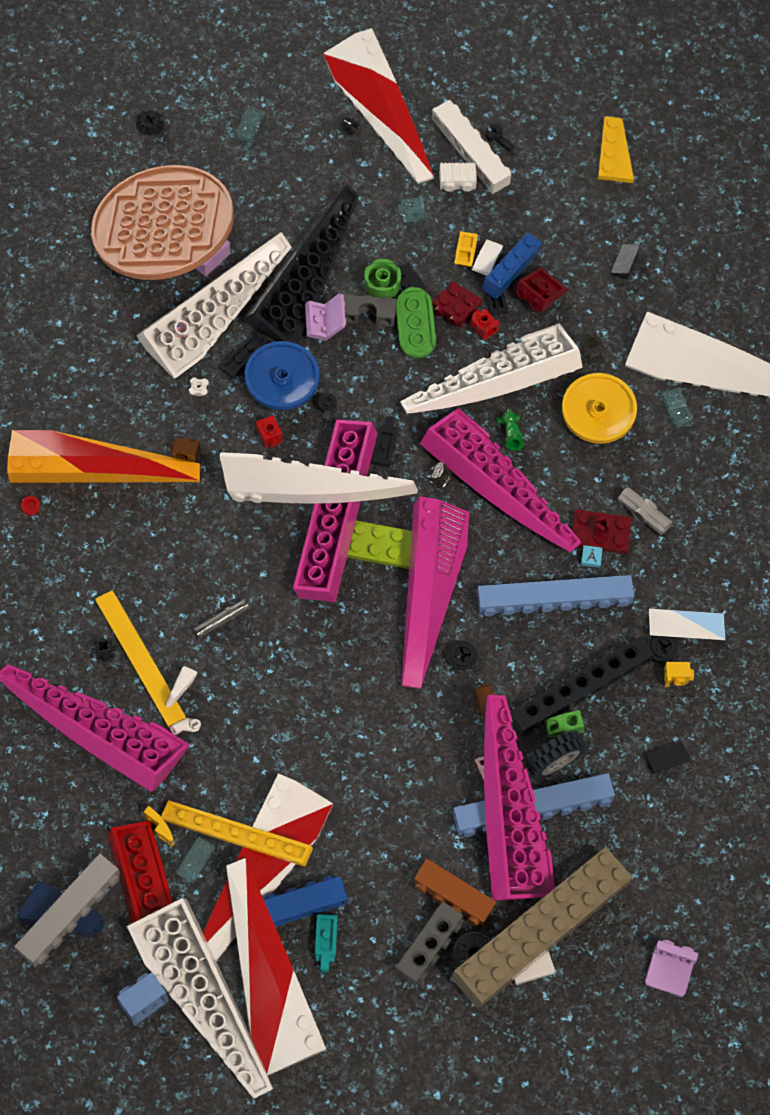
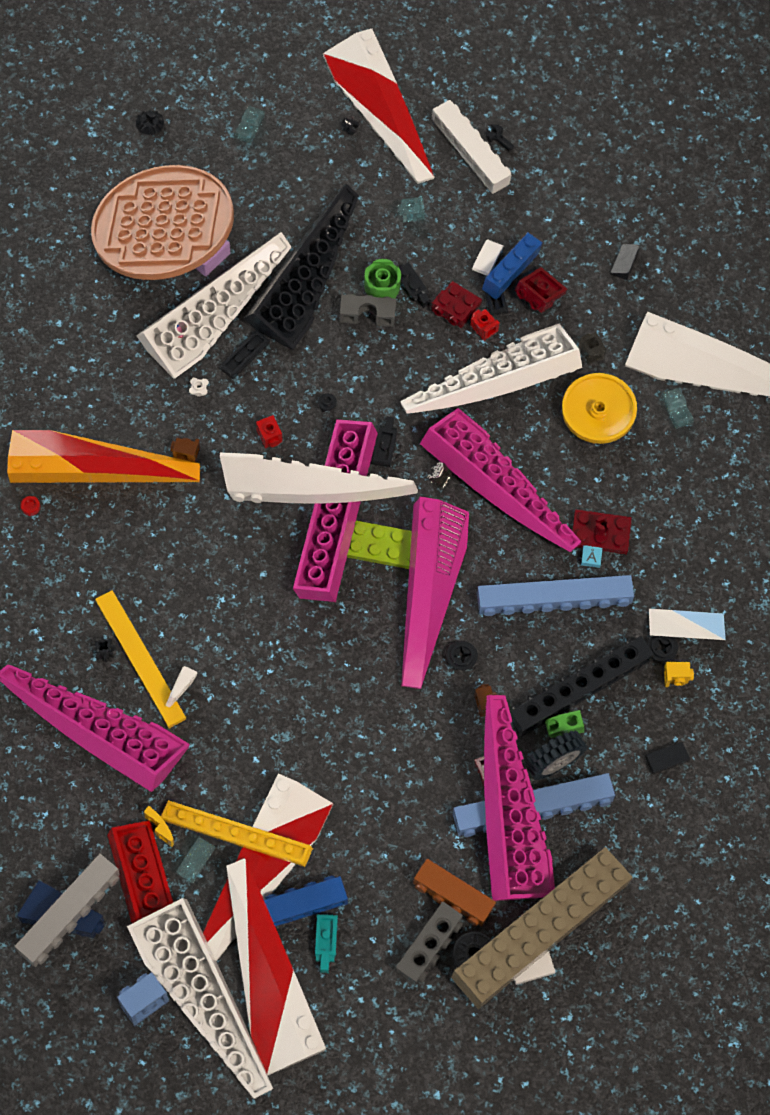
(186, 724): white arm -> none
(226, 615): dark grey pin -> none
(282, 375): blue dish -> none
(325, 319): lavender bracket -> none
(415, 323): bright green tile -> none
(457, 176): white brick -> none
(466, 249): yellow slope -> none
(514, 438): green animal -> none
(614, 155): yellow wing -> none
(644, 511): light grey piece -> none
(671, 968): lavender bracket -> none

